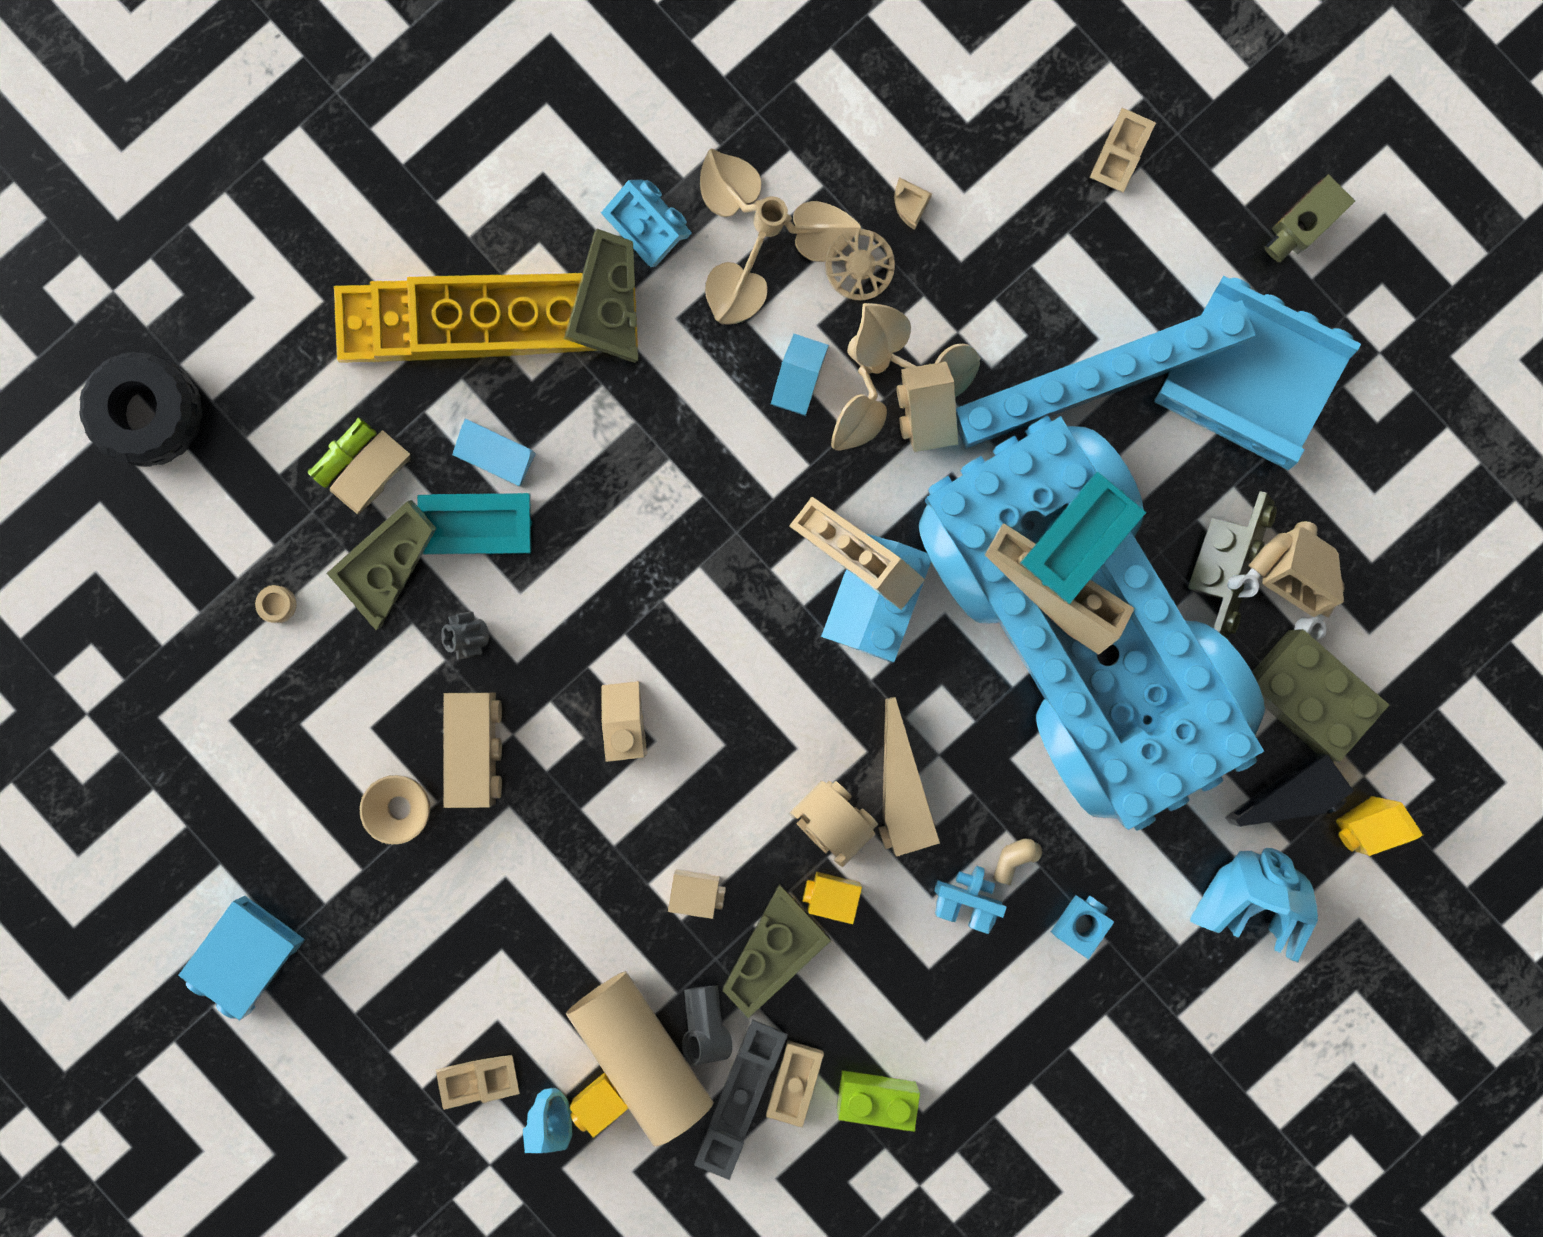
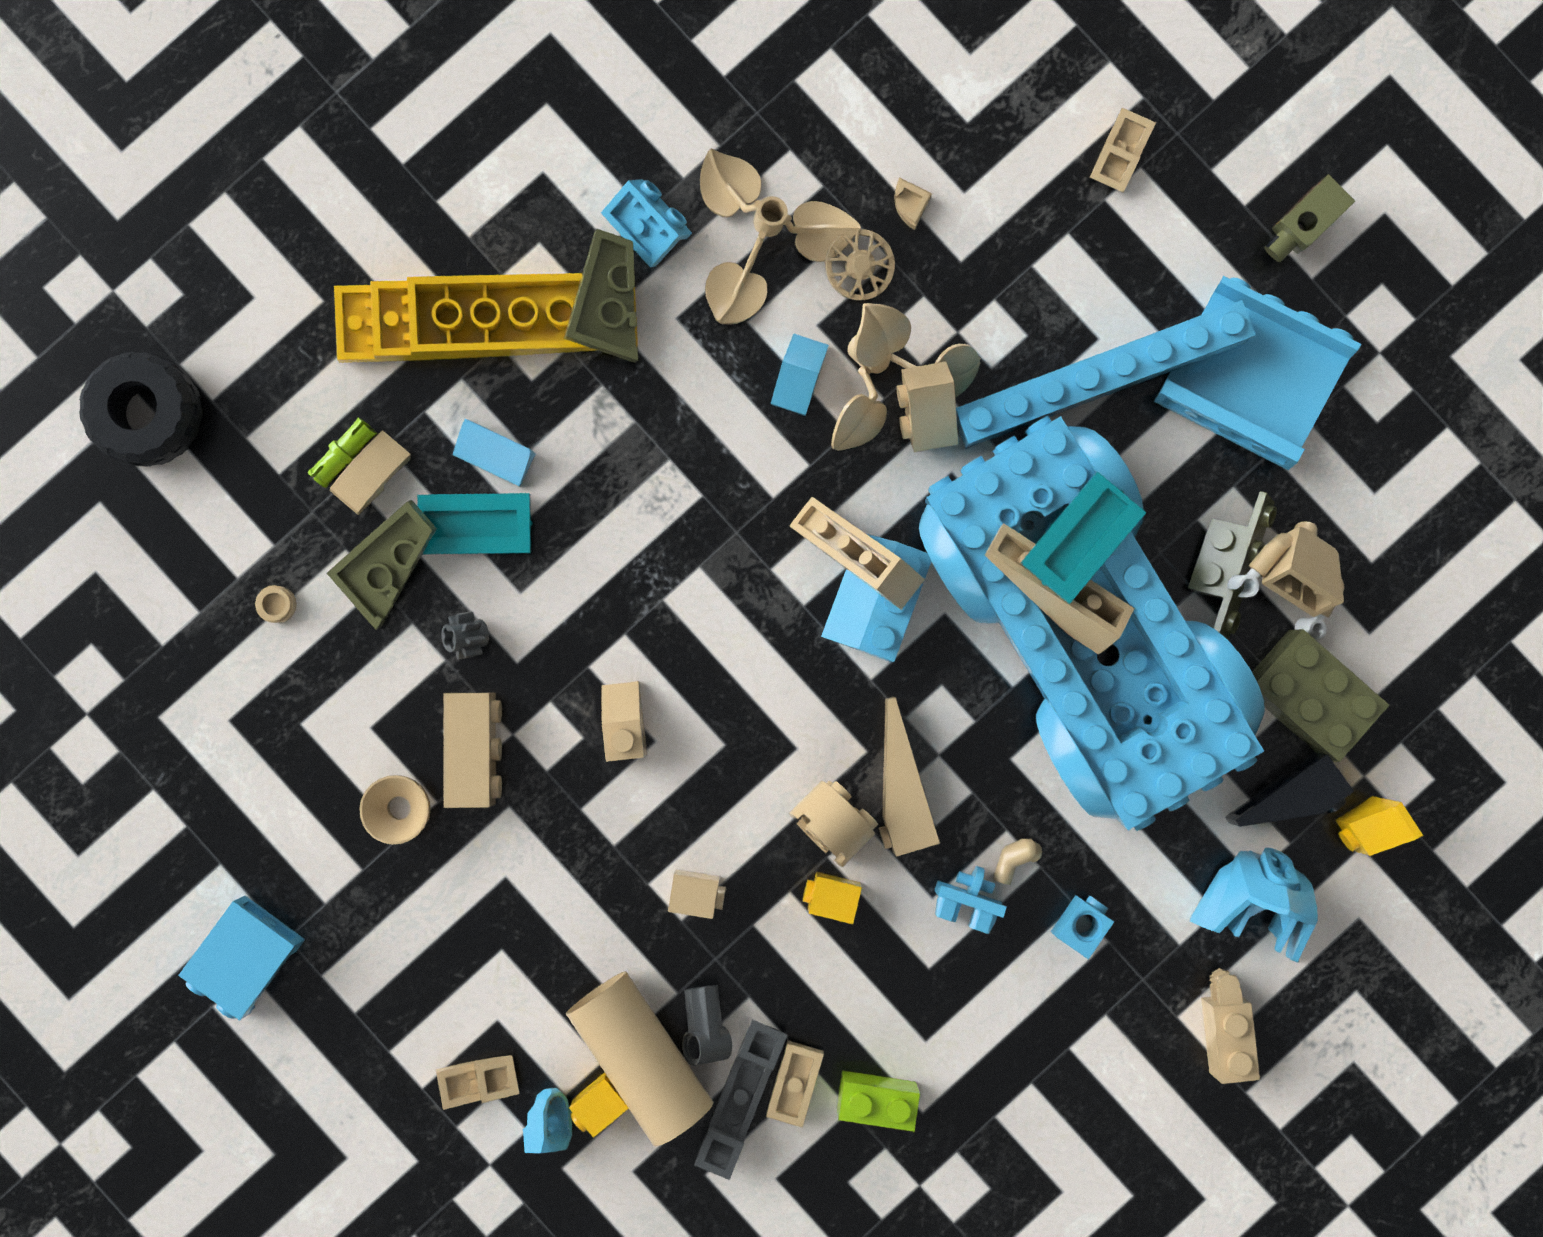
(775, 952): olive wing -> none
(1229, 1031): none -> tan hinge

